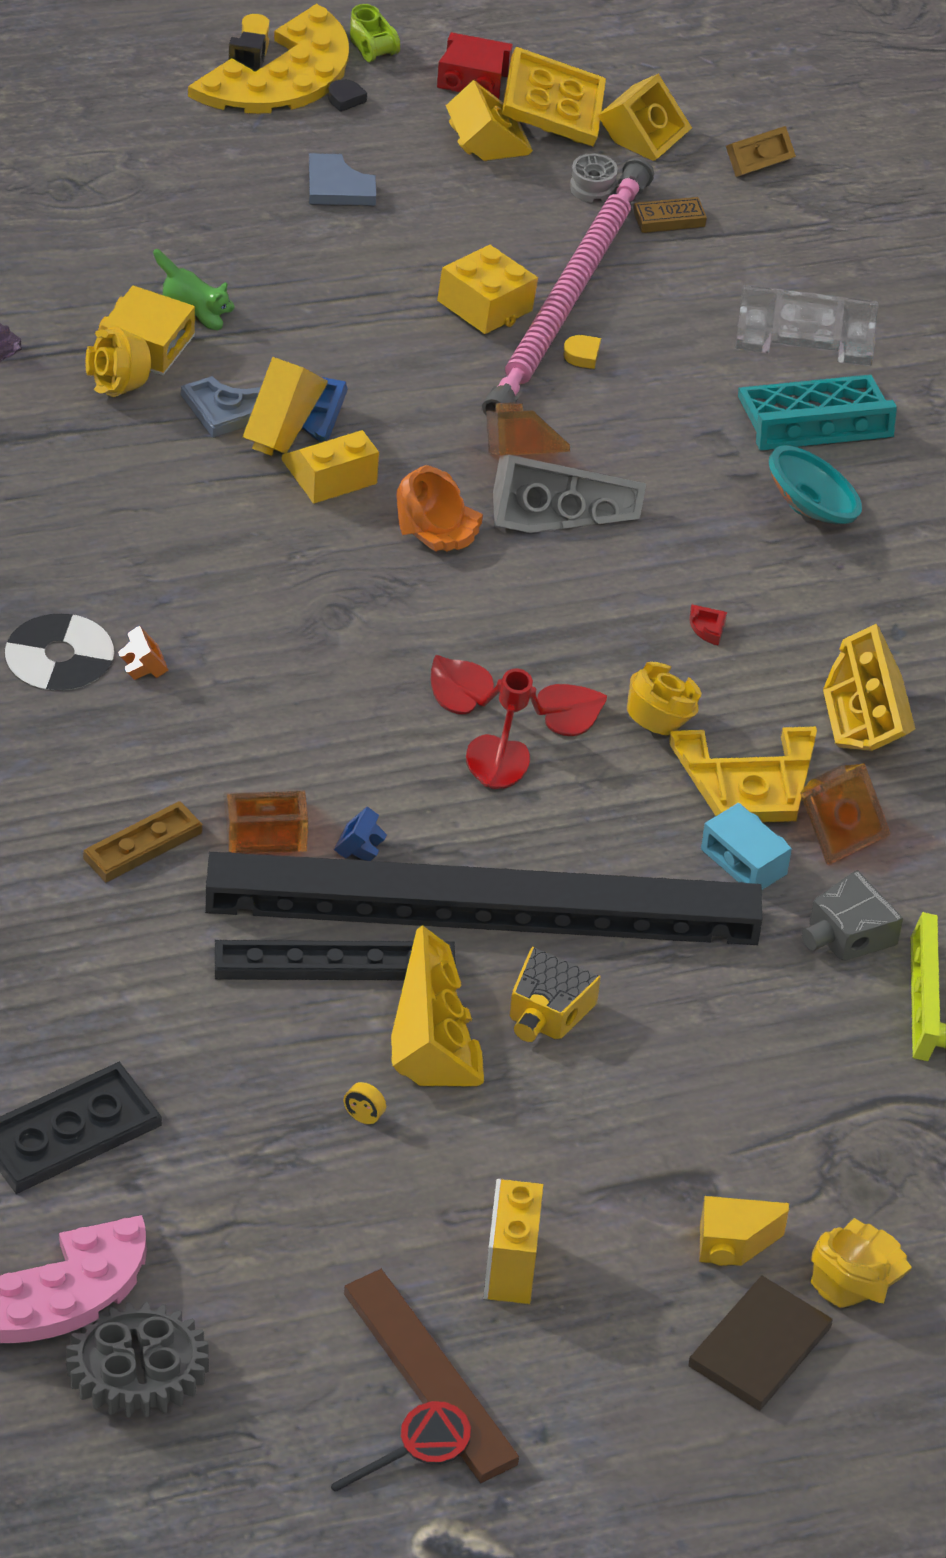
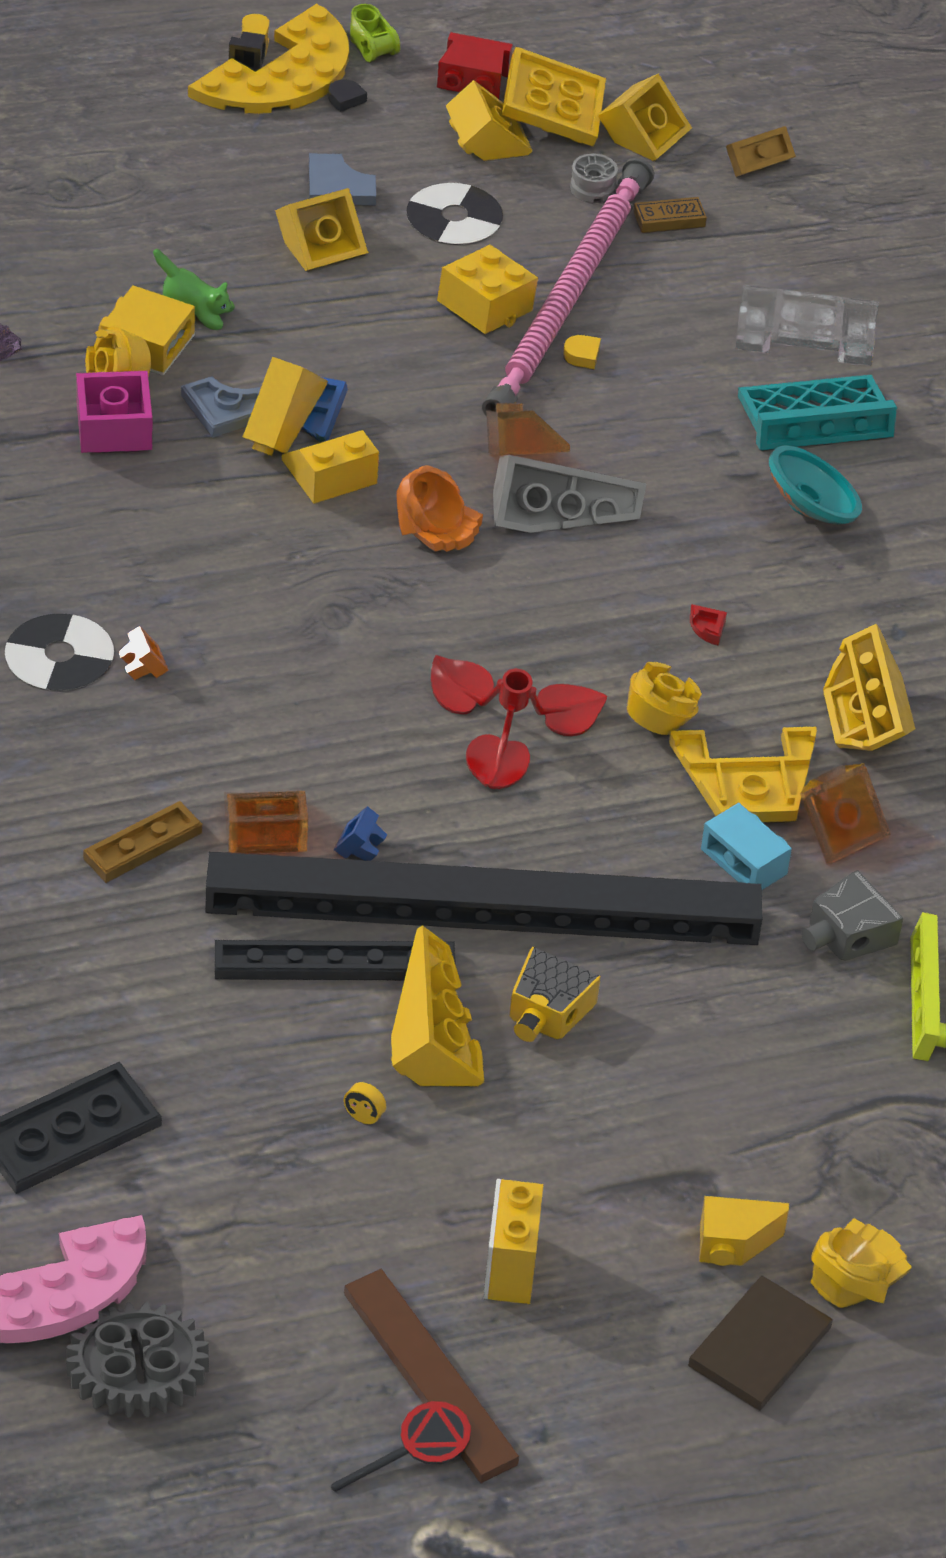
(114, 411): none -> dark pink brick
(322, 229): none -> yellow slope
(482, 208): none -> sticker

